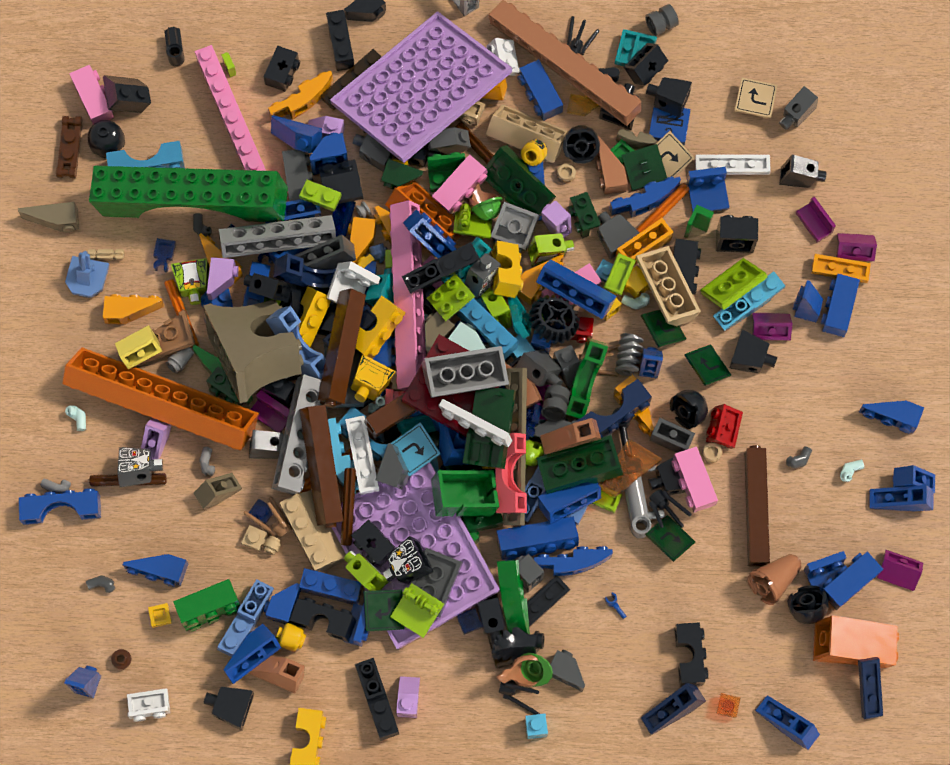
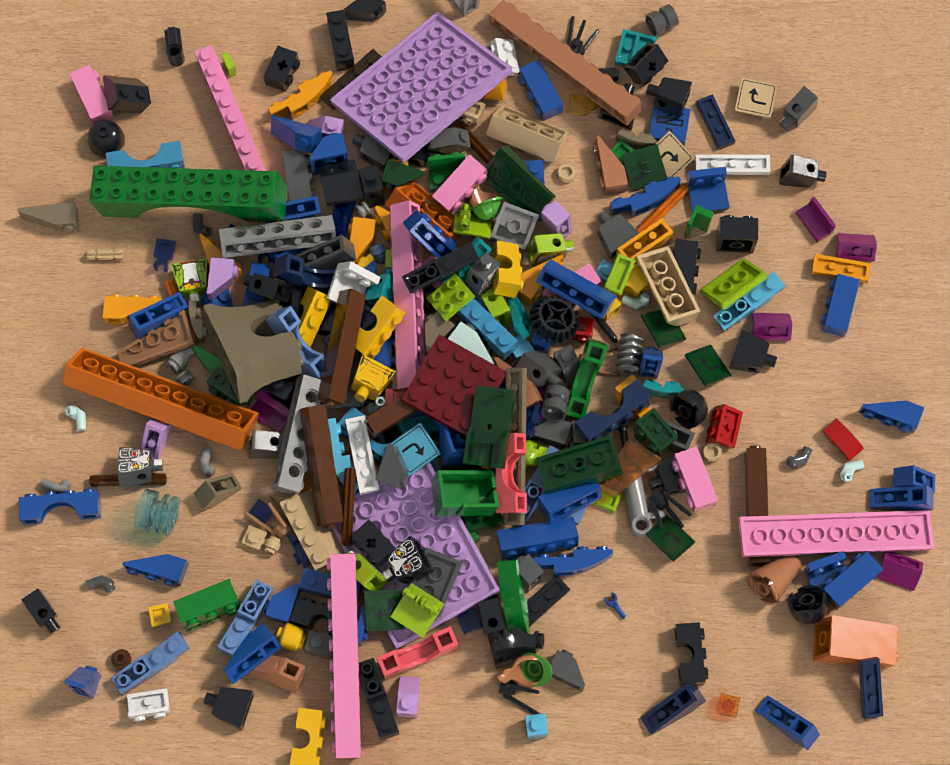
(36, 603): none -> black torso
(69, 147): reddish brown plate -> none
(86, 276): medium blue piece -> none
(138, 347): light yellow brick -> none
(151, 663): none -> medium blue slope
(153, 511): none -> clear light blue wheel
(155, 314): none -> blue slope
(185, 378): none -> light grey bush
(196, 321): none -> dark tan slope
(300, 555): none -> clear blue plate
(318, 645): none -> dark grey brick
(320, 195): lime plate -> none
(345, 655): none -> bright pink brick
(371, 184): none -> black torso
(418, 654): none -> coral arch
(465, 371): light grey slope -> none
(480, 426): white plate -> none
(534, 152): yellow head -> none
(570, 436): nougat slope -> none
(579, 144): black cylinder -> none
(584, 214): dark green bracket -> none
(606, 328): none -> black piece
(654, 432): none -> dark green bracket
(668, 391): none -> teal slope
(715, 122): none -> dark blue tile
(808, 303): blue slope -> none
(835, 533): none -> bright pink plate
(843, 439): none -> red slope

